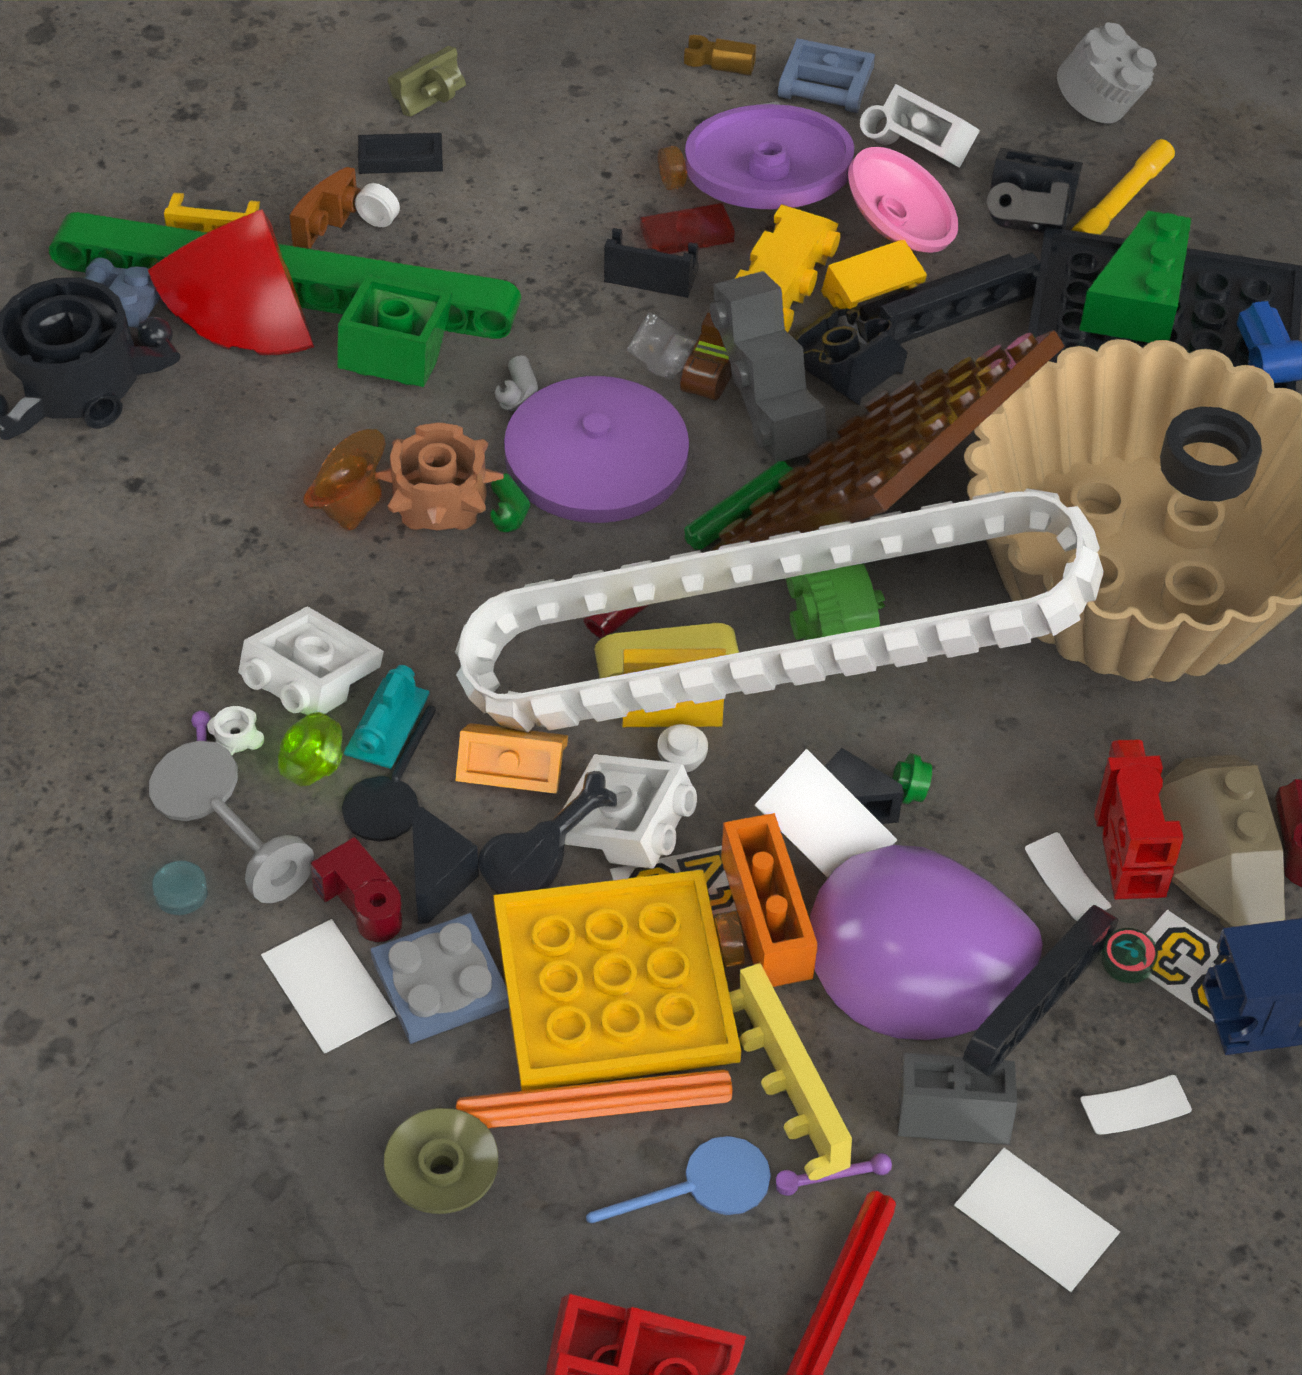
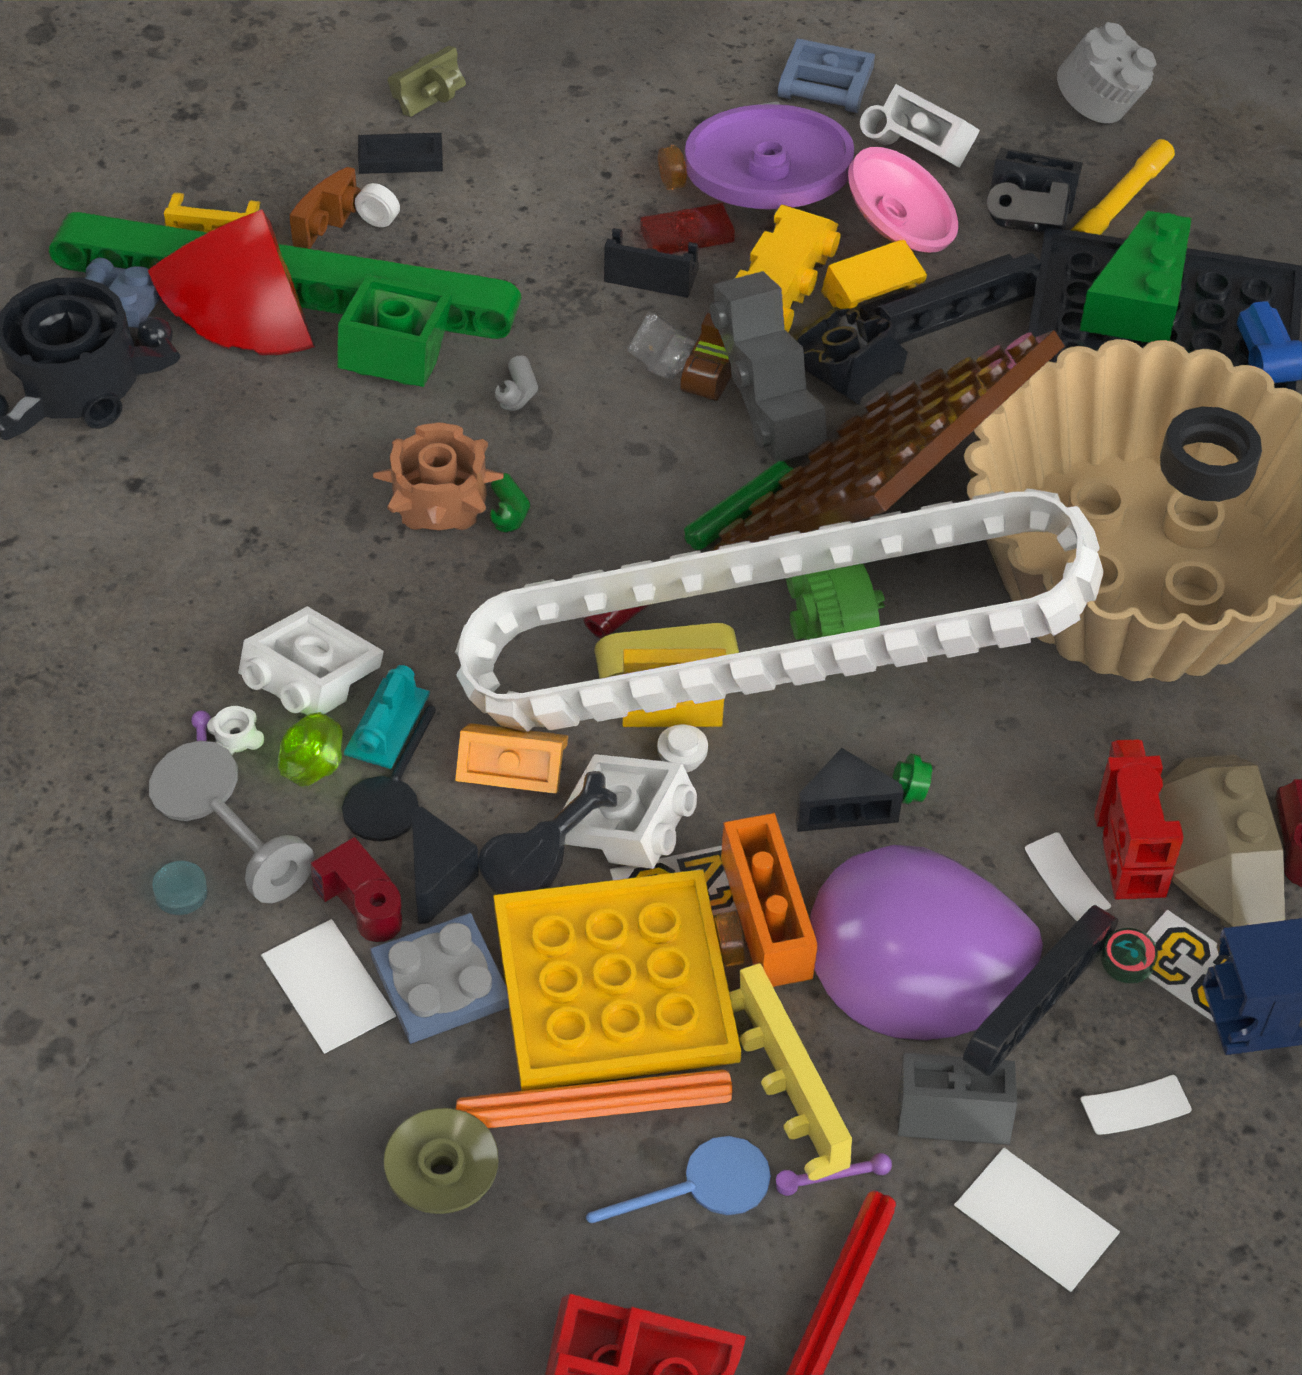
(348, 479): clear orange piece -> none
(596, 449): medium lavender dish -> none
(721, 55): pearl gold bar -> none
(822, 815): white sticker -> none

